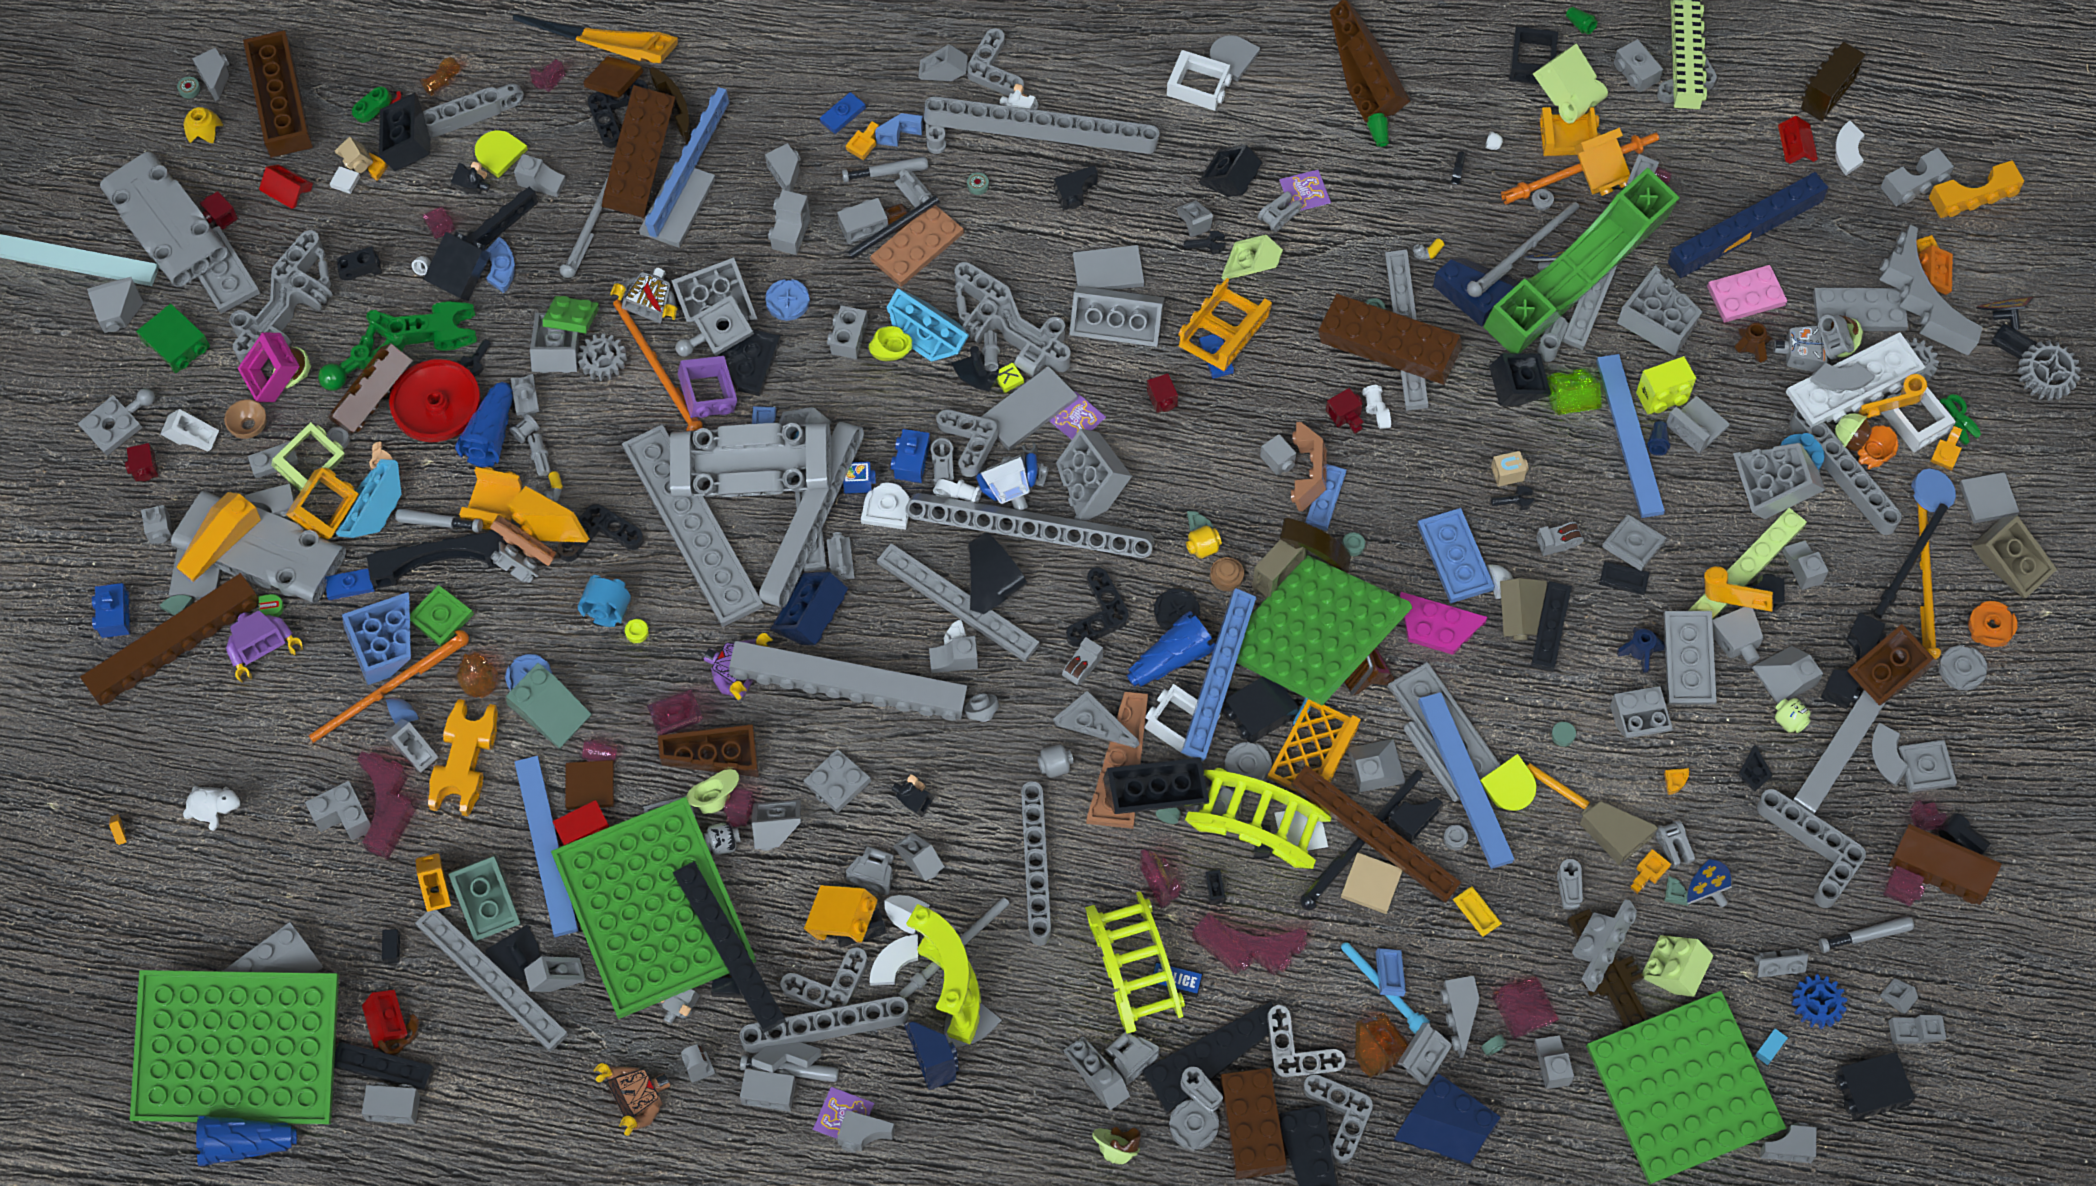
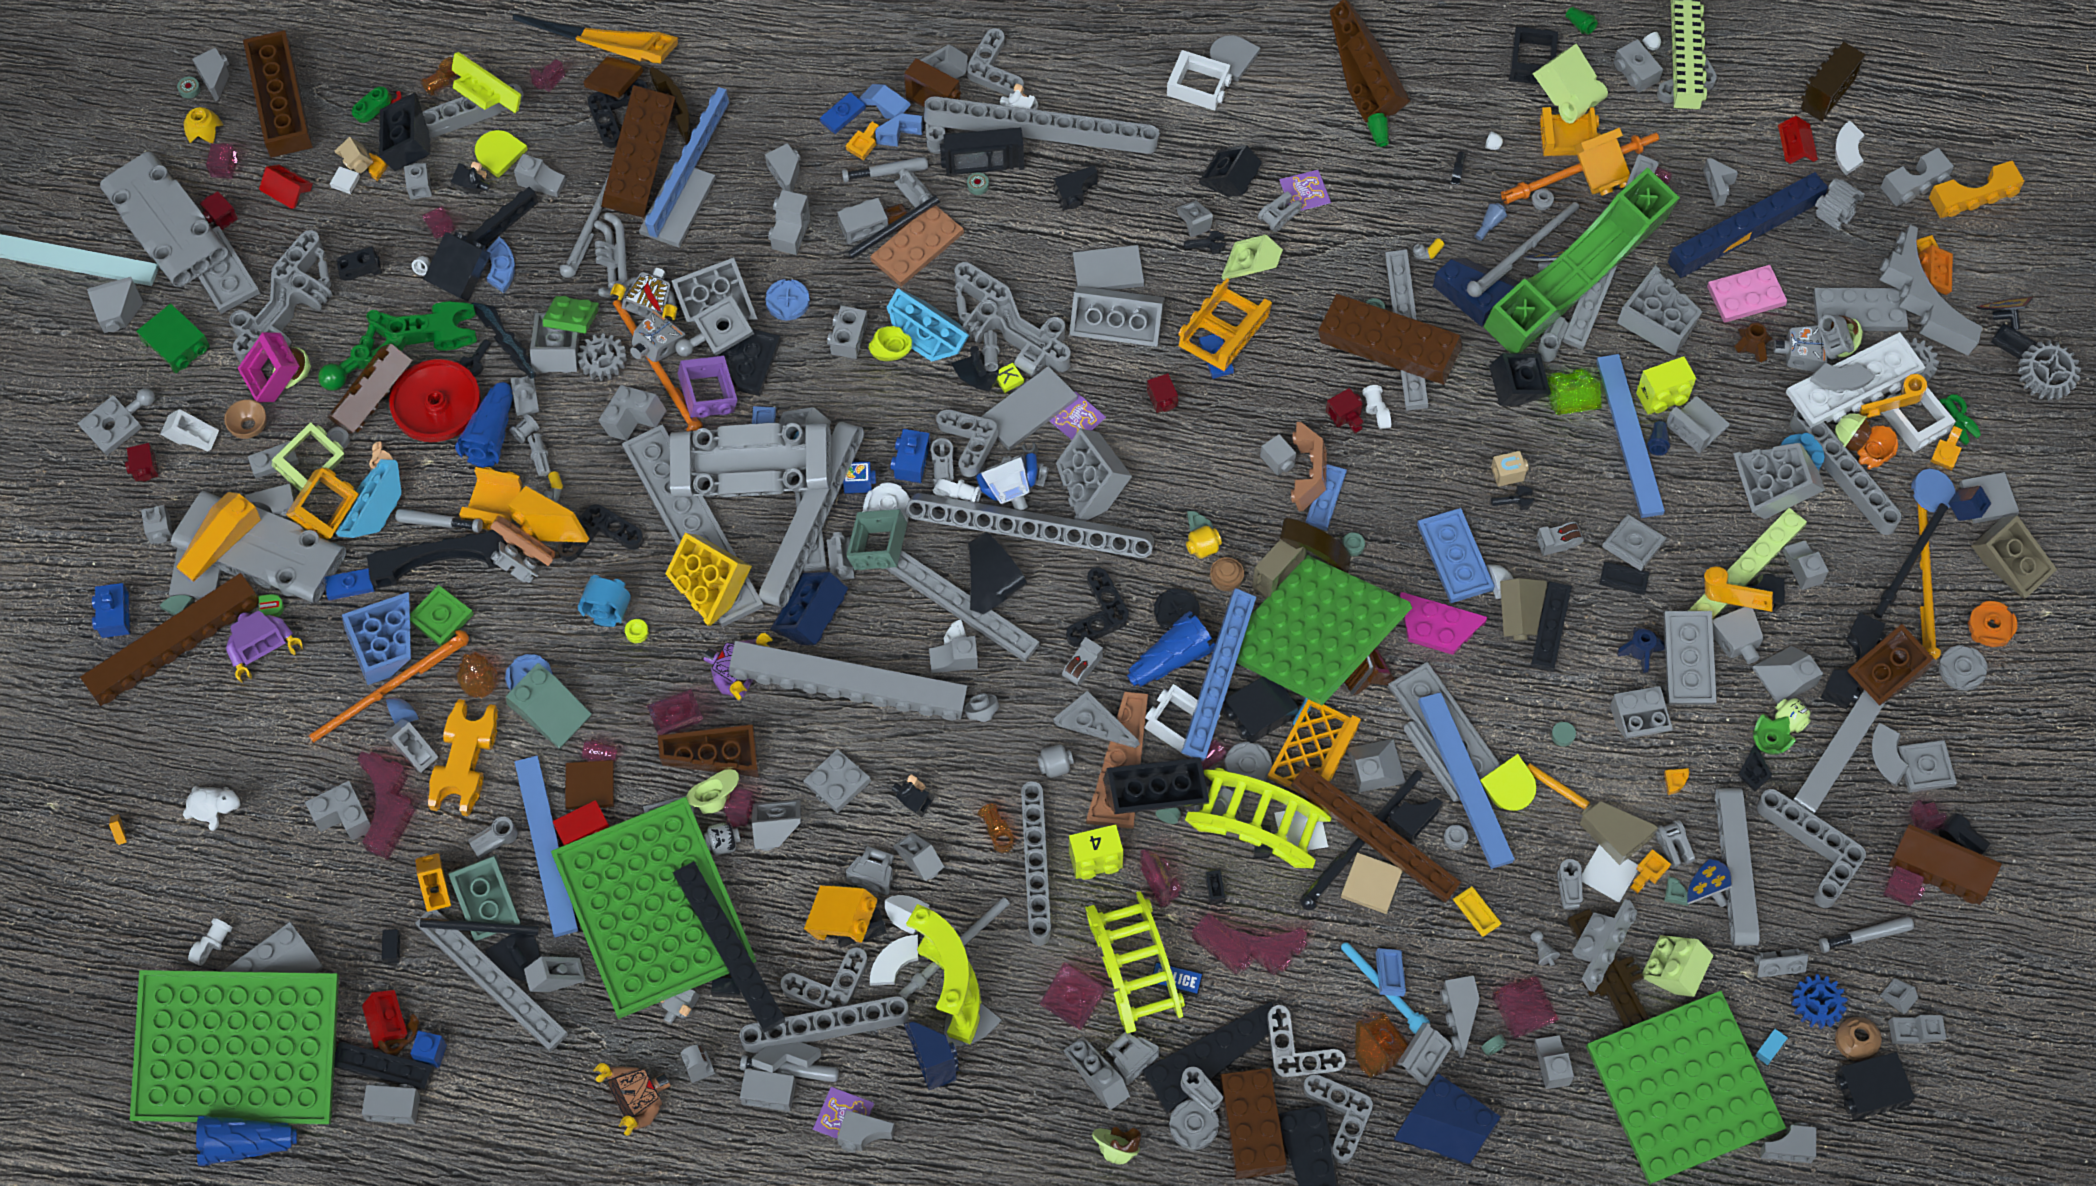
(213, 939): none -> white connector
(221, 161): none -> clear pink brick
(417, 181): none -> light grey brick
(428, 1049): none -> blue brick
(479, 926): none -> black axle
(482, 86): none -> neon yellow bracket
(490, 317): none -> black sword
(491, 838): none -> light grey piece
(610, 254): none -> light grey piece
(628, 409): none -> light grey brick
(655, 338): none -> light grey torso
(707, 576): none -> yellow wedge
(874, 522): none -> sand green window
(885, 99): none -> medium blue slope
(926, 81): none -> reddish brown window
(982, 151): none -> black door
(996, 827): none -> clear orange connector
(1073, 995): none -> clear pink slope
(1096, 852): none -> neon yellow brick
(1215, 754): none -> clear pink cone
(1493, 216): none -> sand blue cone
(1545, 952): none -> light grey piece
(1607, 875): none -> white sticker
(1652, 41): none -> white hinge
(1718, 178): none -> light grey slope
(1737, 858): none -> light grey beam
(1777, 729): none -> bright green piece
(1838, 204): none -> light grey brick
(1852, 1047): none -> medium nougat piece
(1969, 503): none -> dark blue panel

